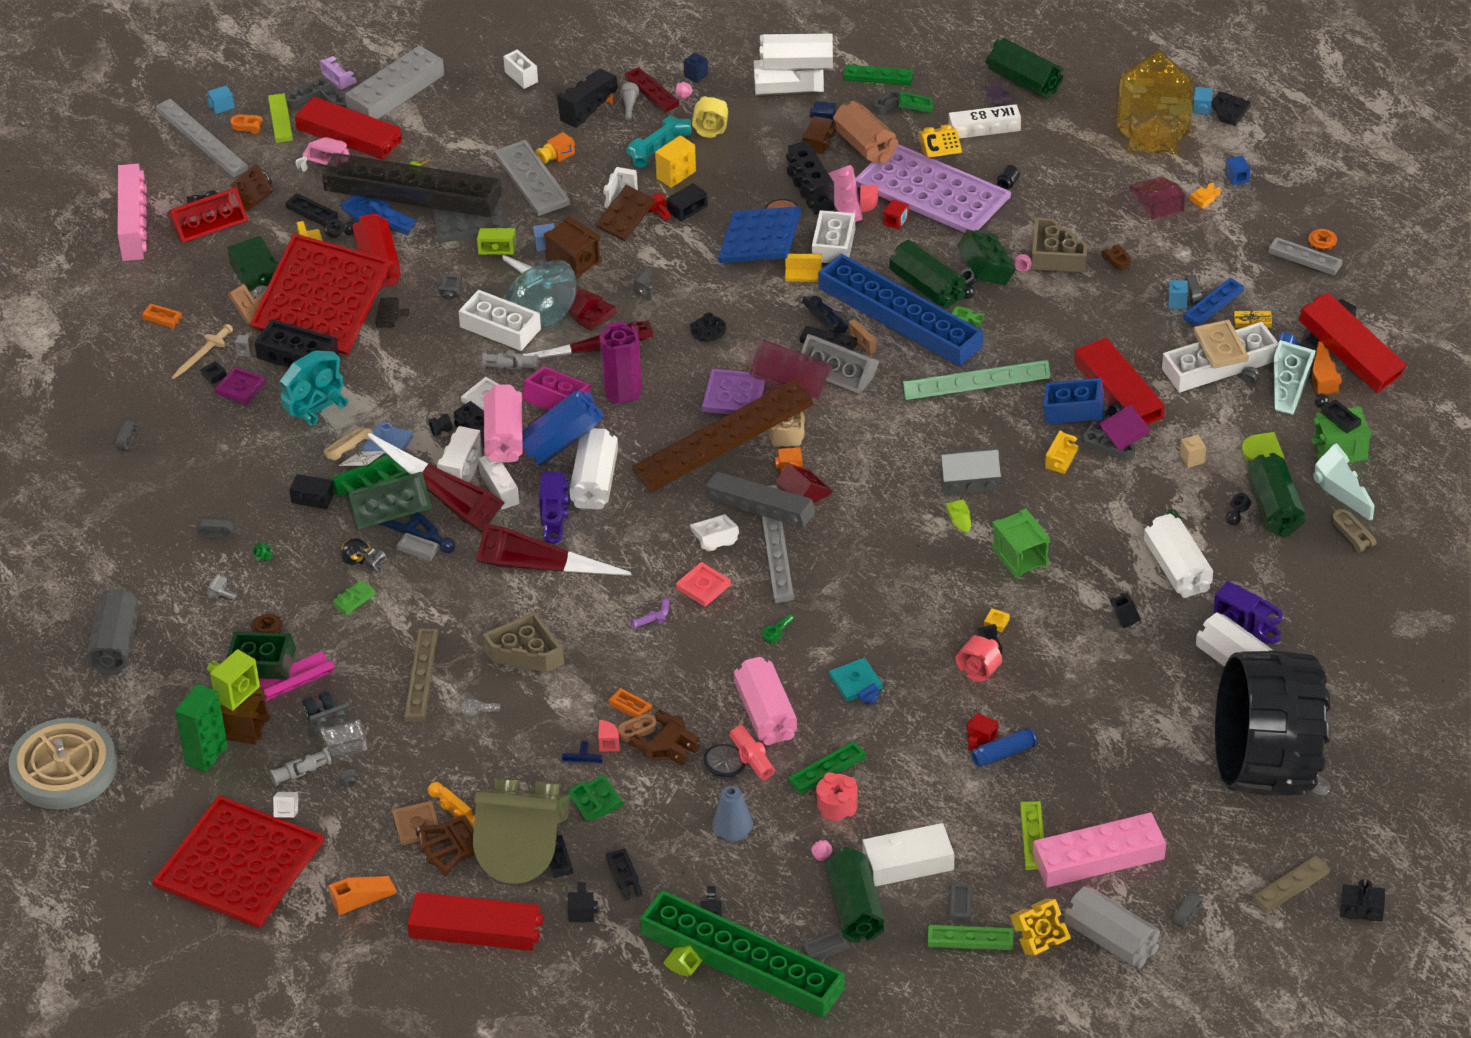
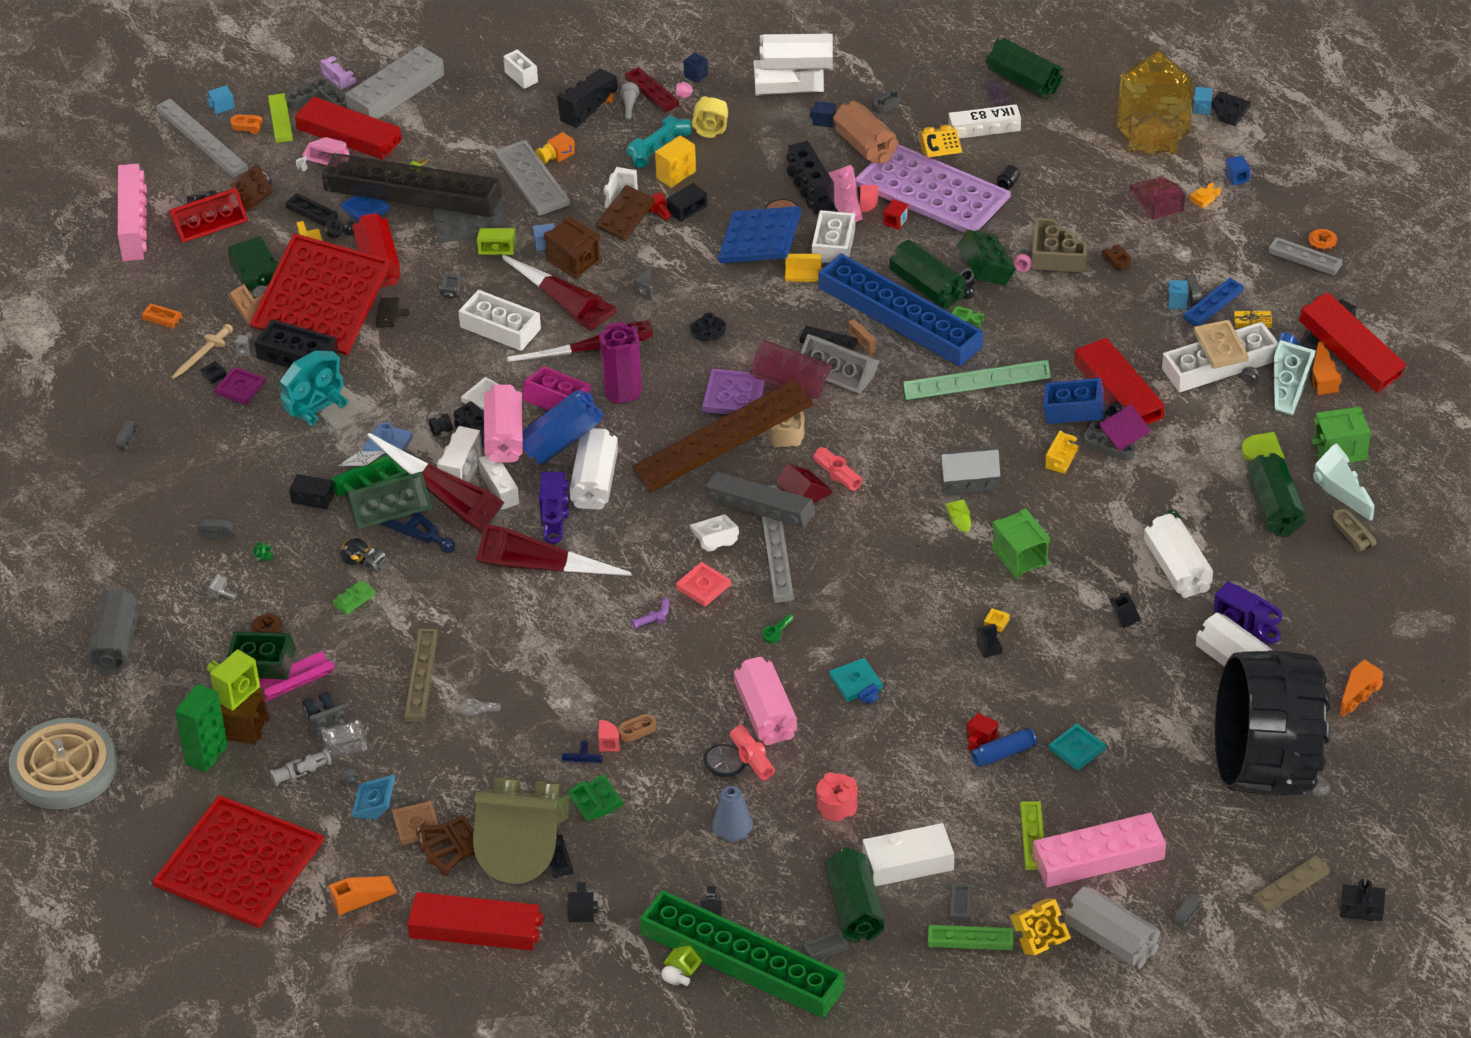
(285, 804): white brick -> none
(346, 443): tan plate -> none
(373, 798): none -> dark azure slope
(395, 219): blue plate -> none
(418, 546): light grey tile -> none
(451, 802): light orange plate -> none
(508, 360): light grey piece -> none
(524, 645): dark tan brick -> none
(546, 290): clear light blue piece -> none
(623, 872): black hinge -> none
(627, 706): orange tile -> none
(670, 742): reddish brown connector -> none
(674, 976): none -> white cylinder
(788, 455): orange brick -> none
(819, 134): reddish brown brick -> none
(822, 850): bright pink plate -> none
(825, 314): black plate -> none
(834, 762): green plate -> none
(837, 468): none -> coral piece
(878, 75): green plate -> none
(915, 102): green plate -> none
(979, 658): coral brick -> none
(1077, 747): none -> teal plate
(1192, 451): tan brick -> none
(1240, 504): black plate -> none
(1337, 413): black plate -> none
(1362, 682): none -> orange slope

